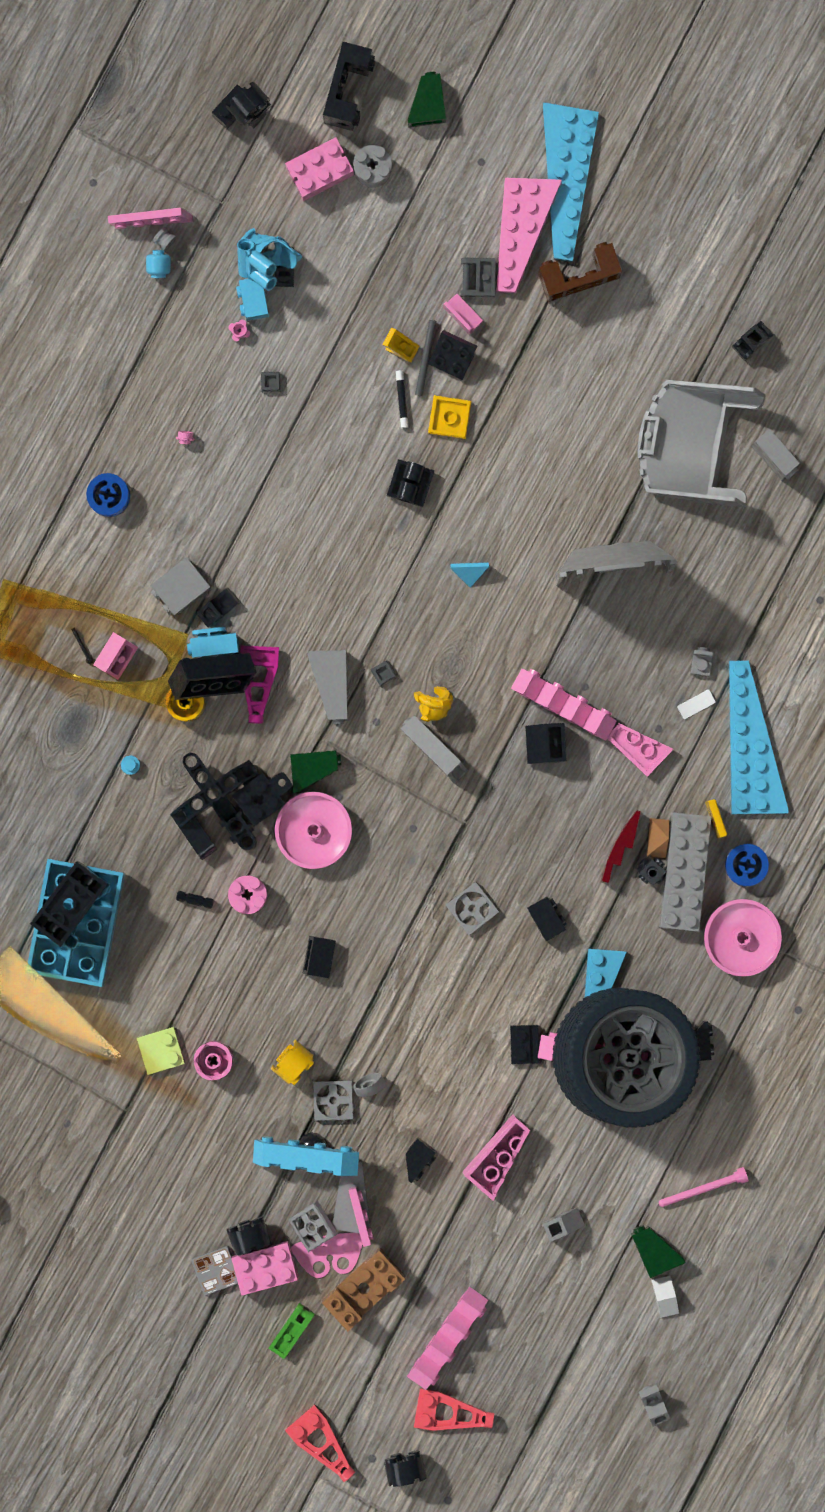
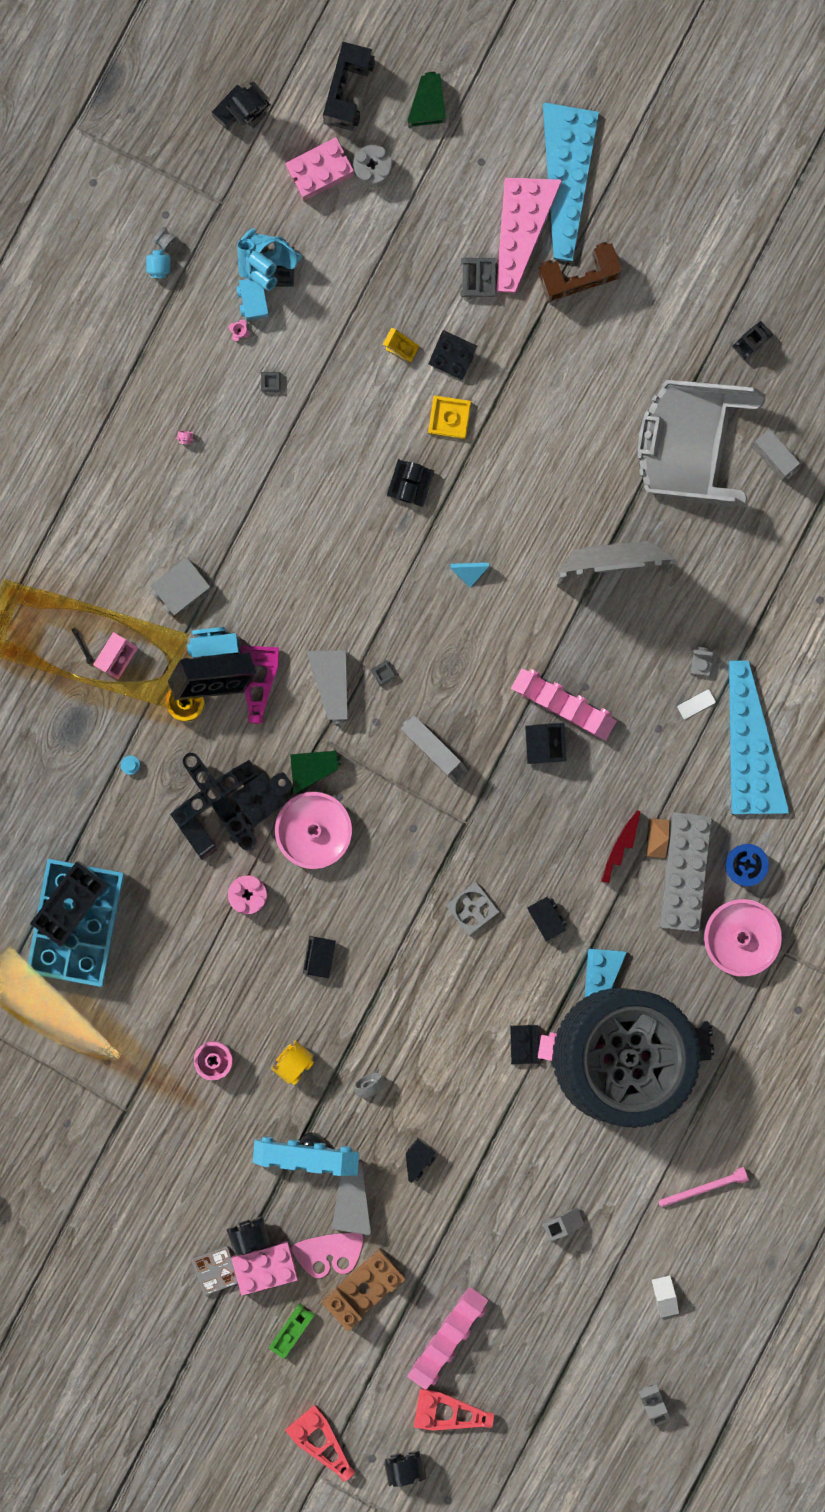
(104, 509): blue wheel -> none
(156, 217): bright pink wing -> none
(160, 1050): yellowish green plate -> none
(195, 899): black axle -> none
(218, 607): black slope -> none
(318, 1115): light grey piece -> none
(323, 1220): light grey piece -> none
(361, 1216): bright pink plate -> none
(402, 399): black bar -> none
(425, 358): dark grey bar -> none
(433, 707): yellow helmet -> none
(462, 313): bright pink panel -> none
(497, 1156): bright pink wedge -> none
(638, 748): bright pink wing -> none
(648, 864): black brick -> none
(655, 1252): dark green slope -> none
(716, 819): yellow tile -> none

